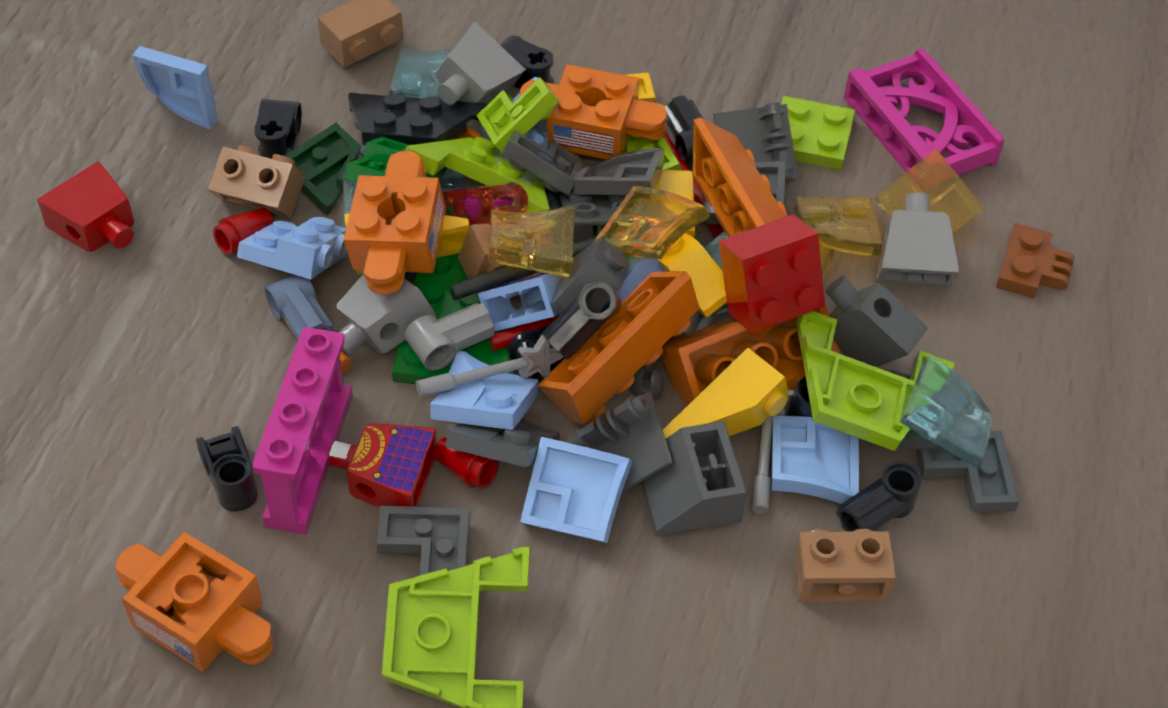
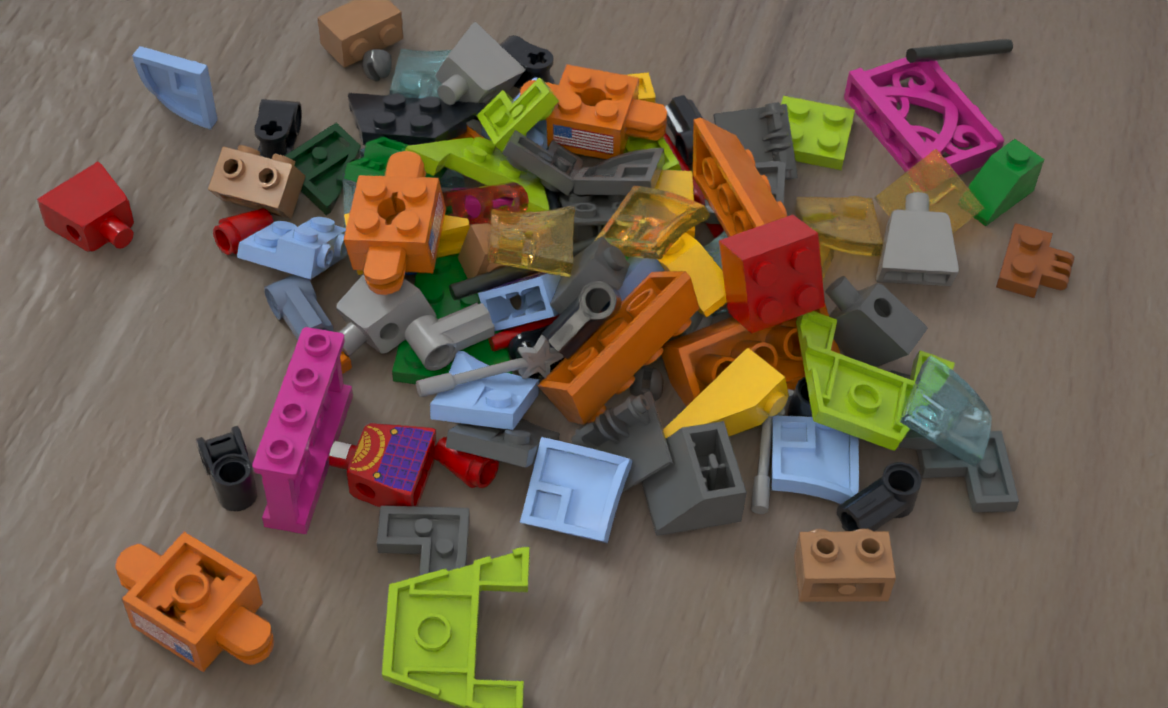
(377, 64): none -> dark grey hinge
(959, 50): none -> pearl dark grey bar
(1005, 180): none -> green slope

